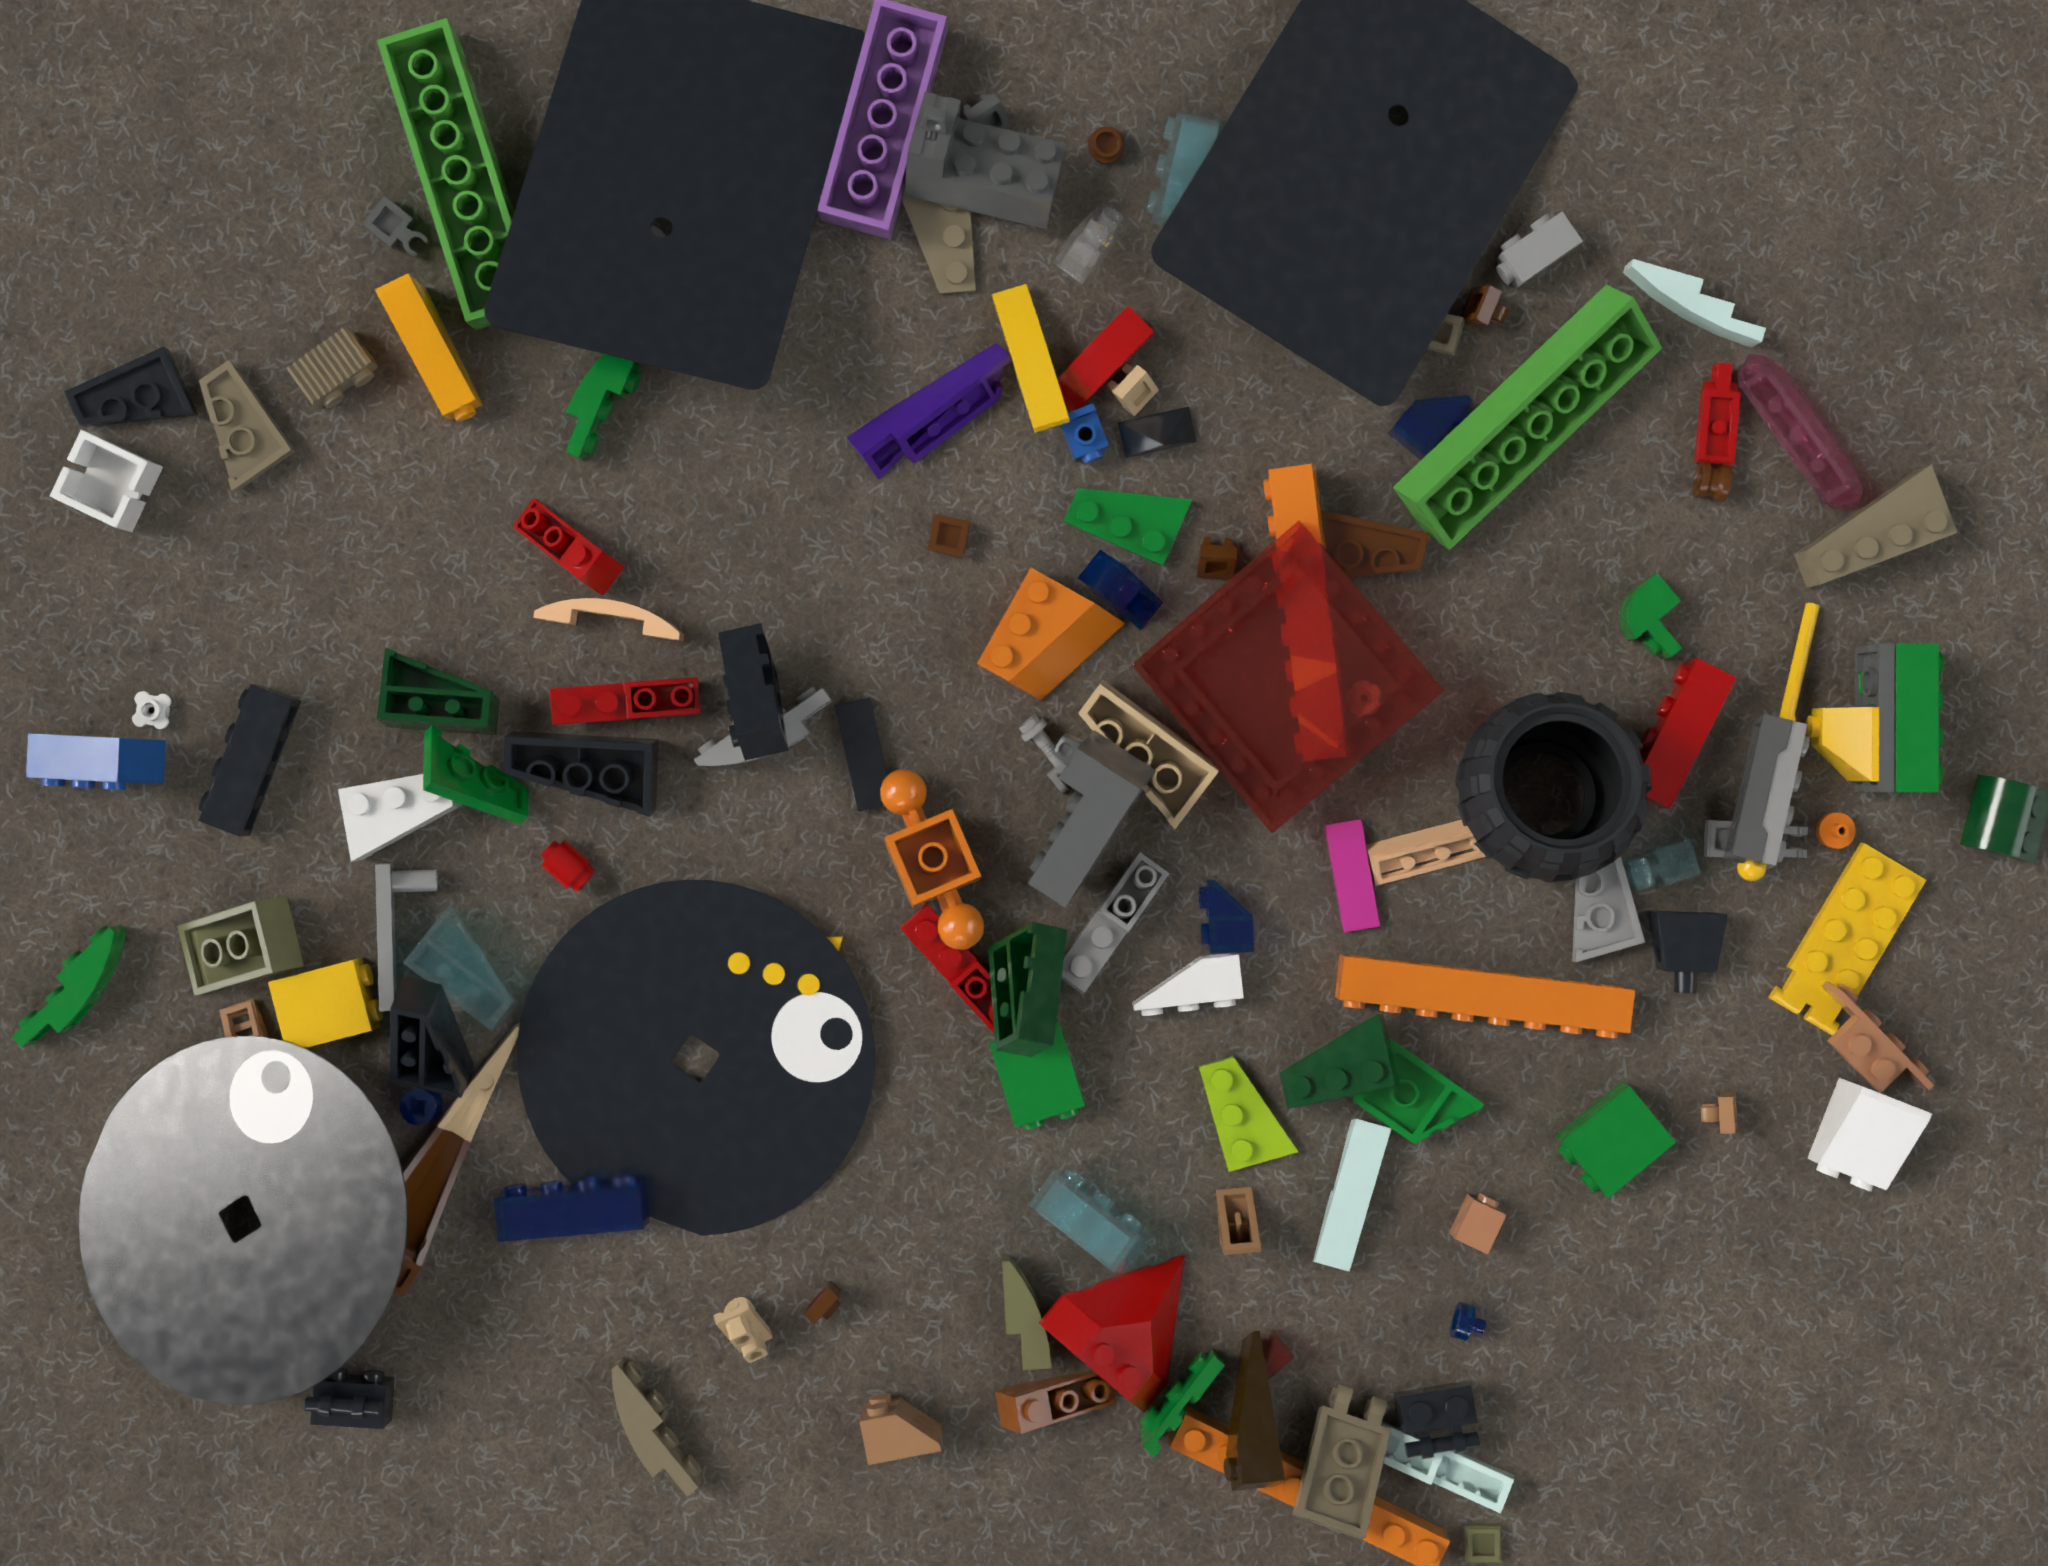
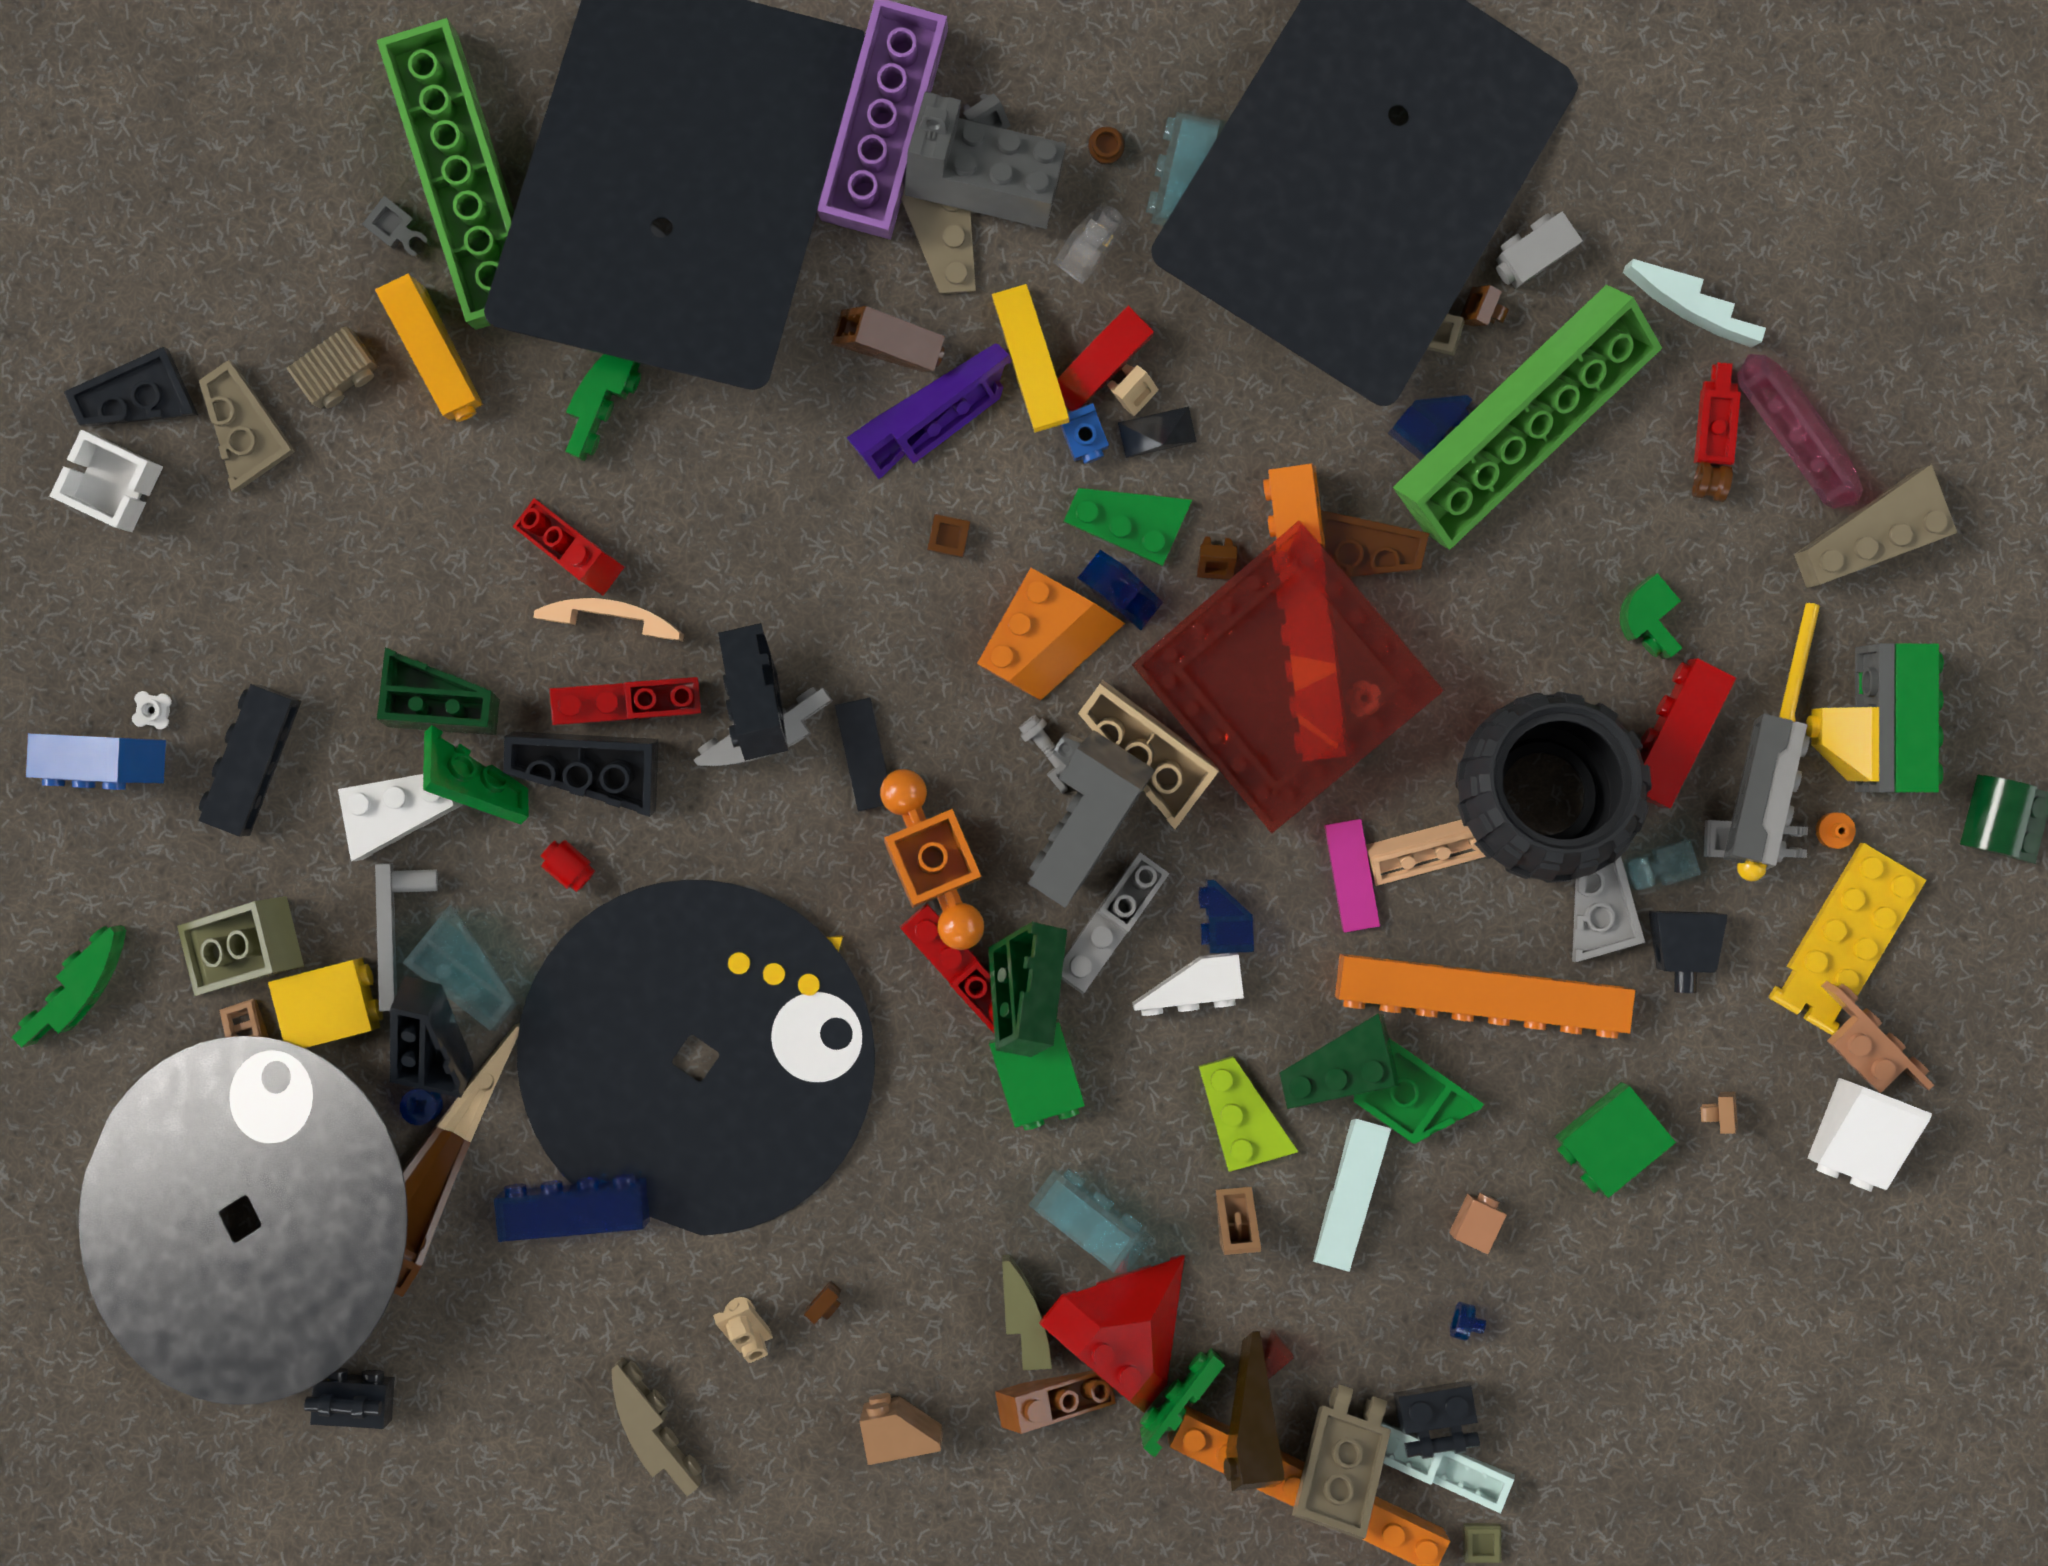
(888, 339): none -> reddish brown slope

